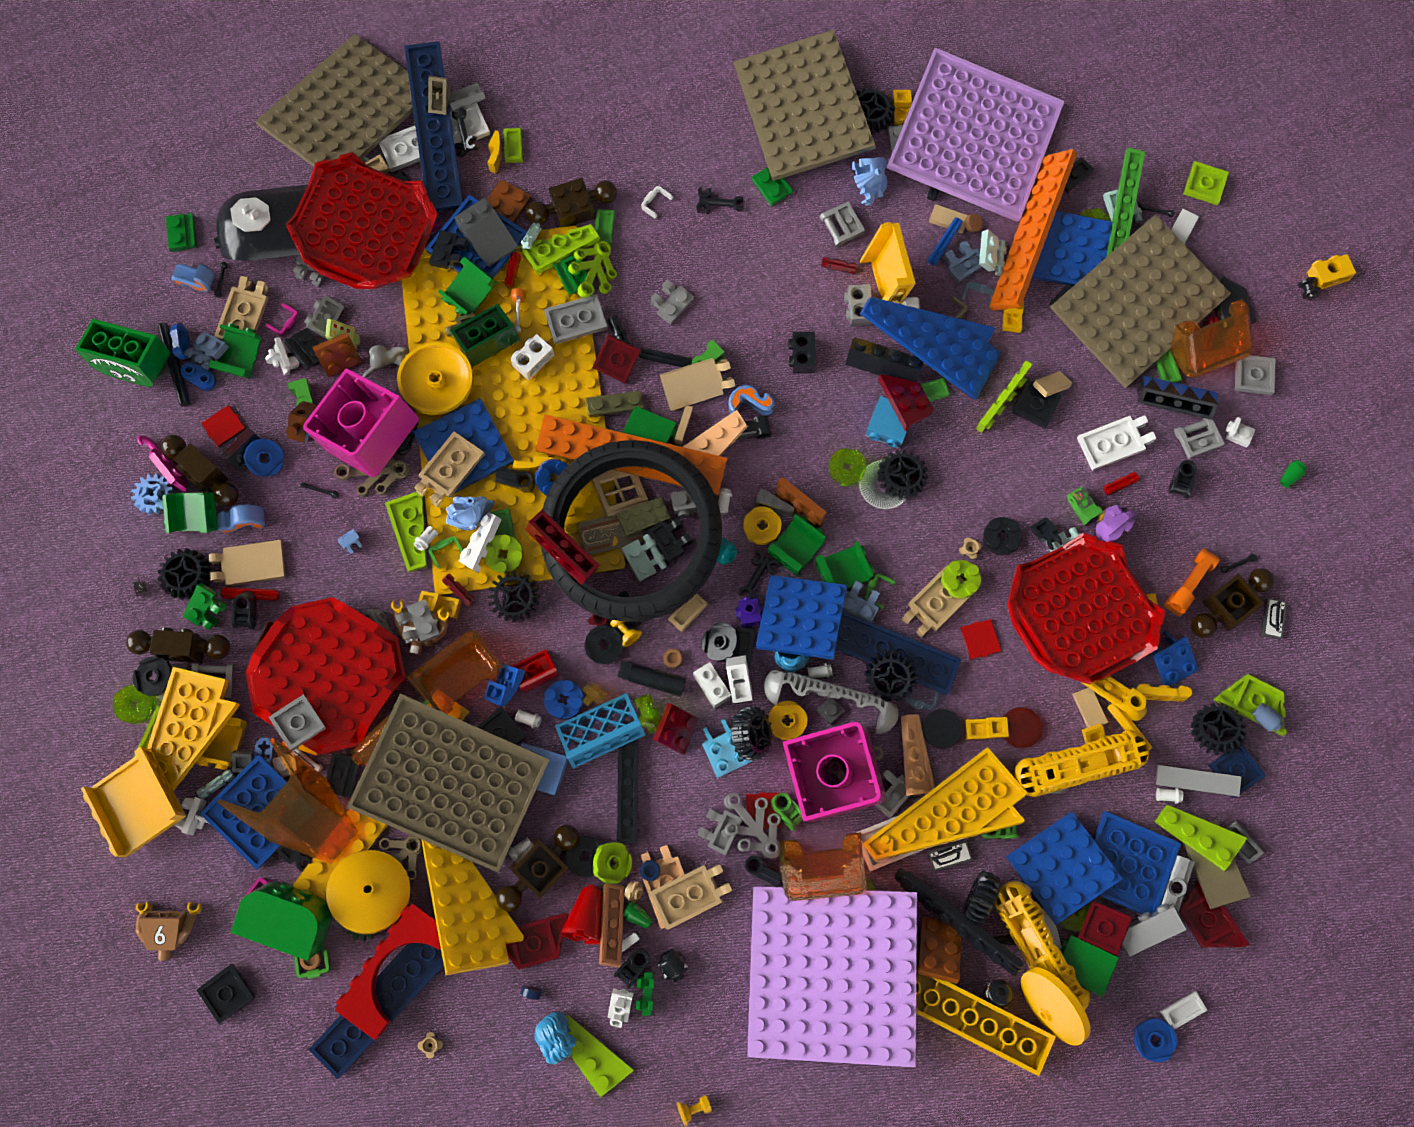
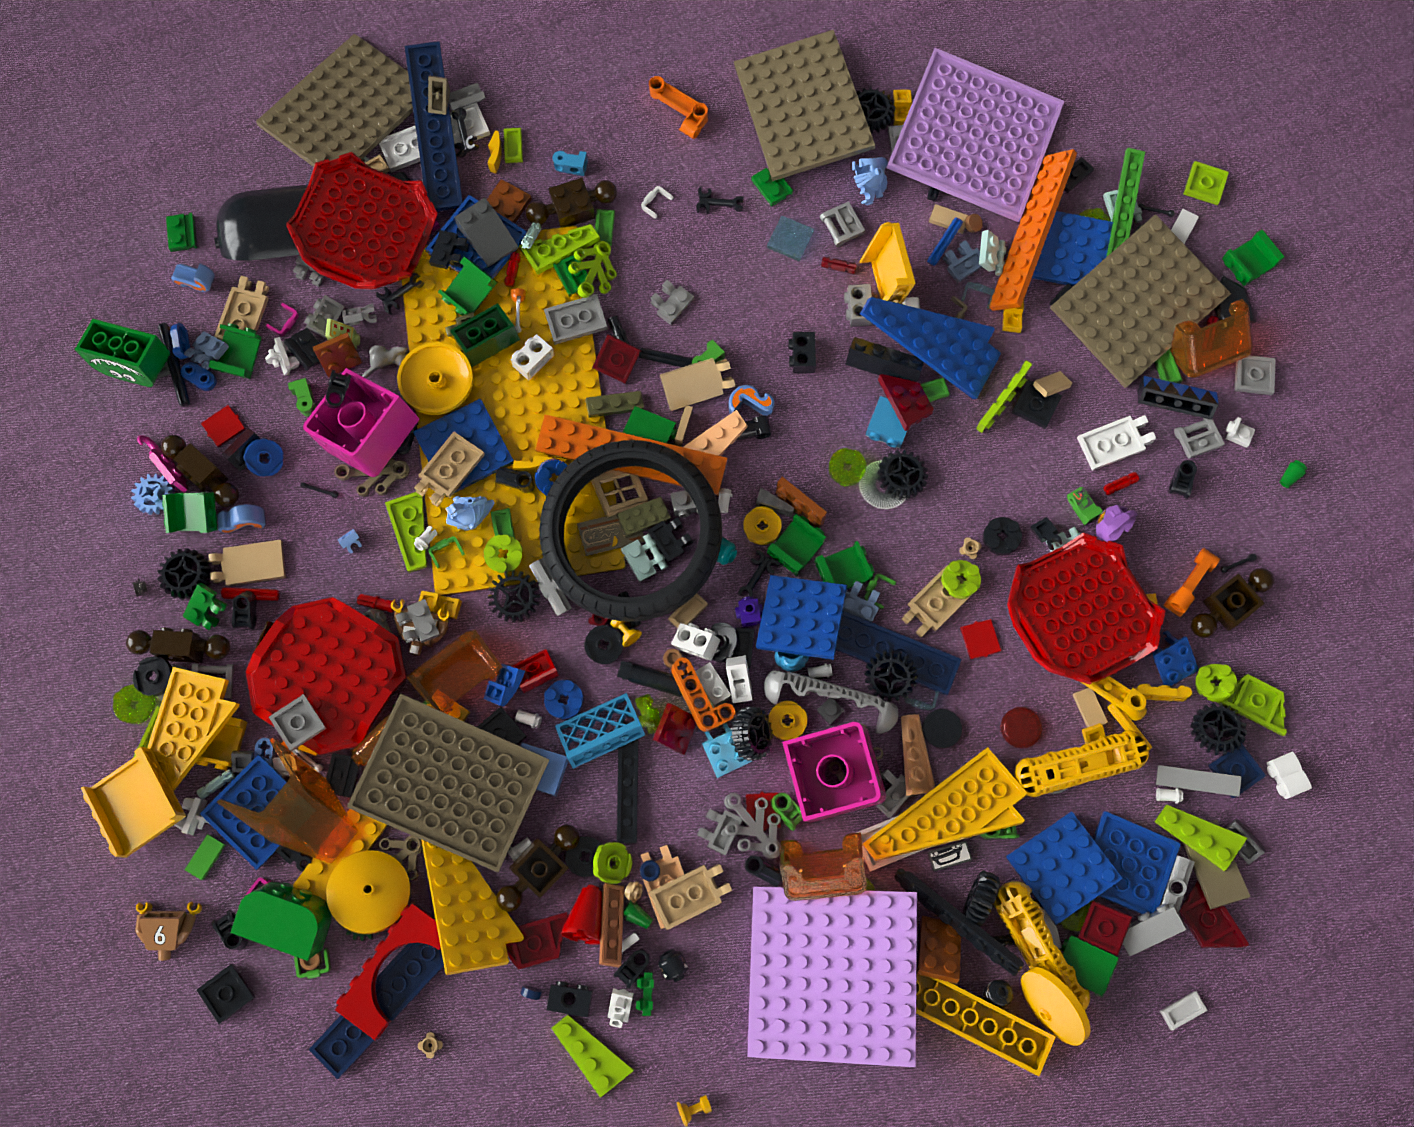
(205, 857): none -> bright green tile
(218, 293): black hinge -> none
(223, 928): none -> black piece
(250, 214): white piece -> none
(296, 421): reddish brown torso -> none
(337, 385): none -> black piece
(355, 315): none -> light grey plate
(375, 602): none -> red axle
(389, 297): none -> black bar
(458, 589): dark red axle -> none
(477, 547): white wing -> none
(549, 588): none -> light grey piece
(553, 1037): dark azure hair -> none
(557, 1001): none -> black brick
(562, 547): dark red brick -> none
(570, 163): none -> dark azure leg
(594, 694): clear yellow tile -> none
(682, 103): none -> orange piece
(694, 644): none -> white brick
(699, 693): none -> orange beam
(790, 238): none -> clear light blue tile
(986, 728): yellow slope -> none
(1164, 1048): blue plate -> none
(1218, 672): none -> lime plate
(1253, 258): none -> green panel
(1268, 717): sand blue brick -> none
(1273, 618): tile -> none
(1288, 775): none -> white brick
(1311, 291): black wheel -> none
(1341, 269): yellow brick -> none

